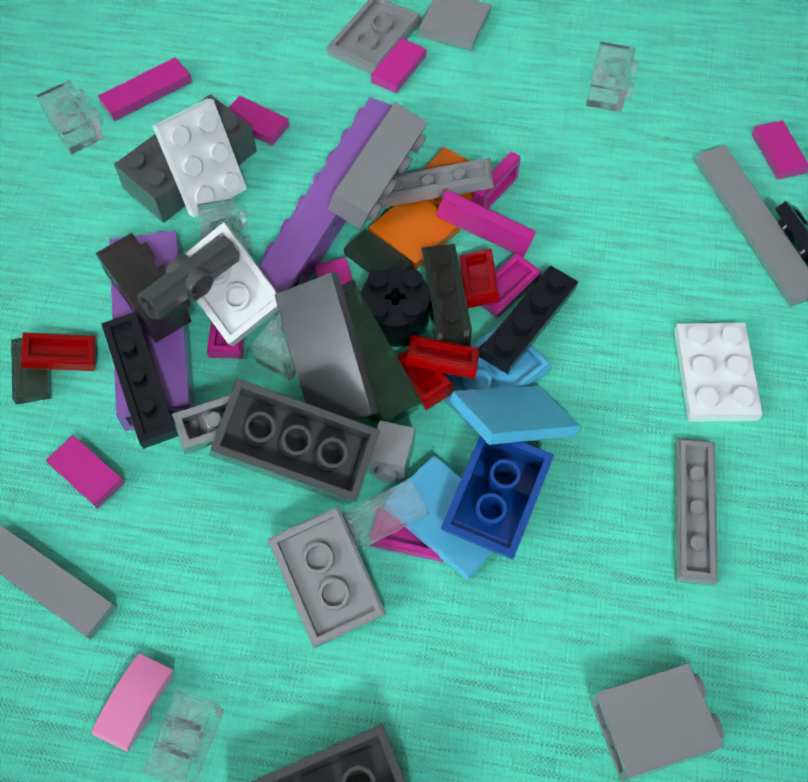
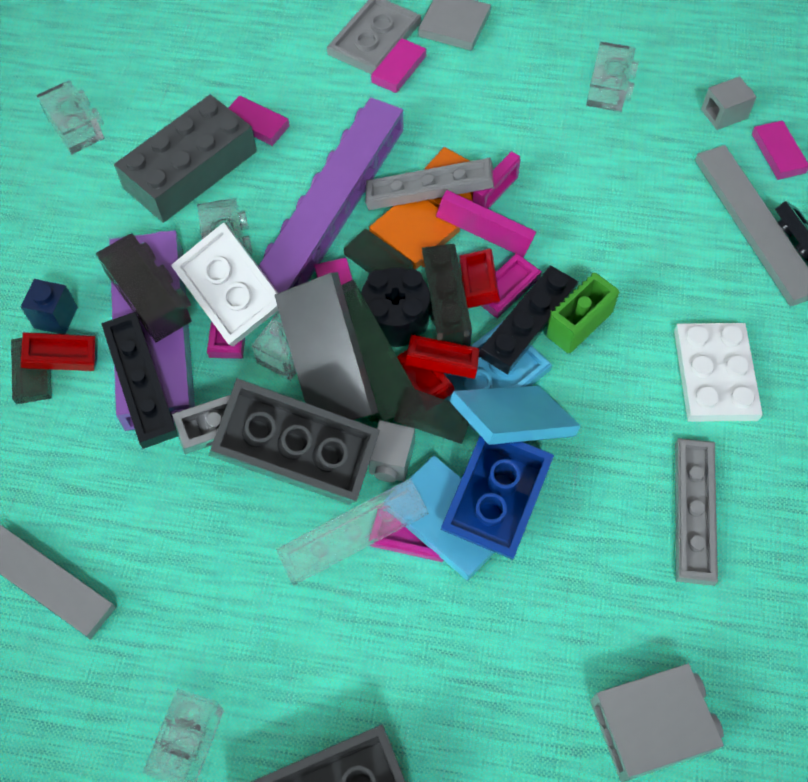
(49, 306): none -> dark blue brick
(85, 471): dark pink tile -> none
(131, 702): bright pink slope -> none
(144, 89): dark pink tile -> none
(188, 277): dark grey piece -> none
(200, 155): white plate -> none
(326, 577): light grey tile -> none
(377, 166): light grey brick -> none
(431, 415): none -> clear smoke tile
(581, 312): none -> bright green brick
(728, 103): none -> light grey brick

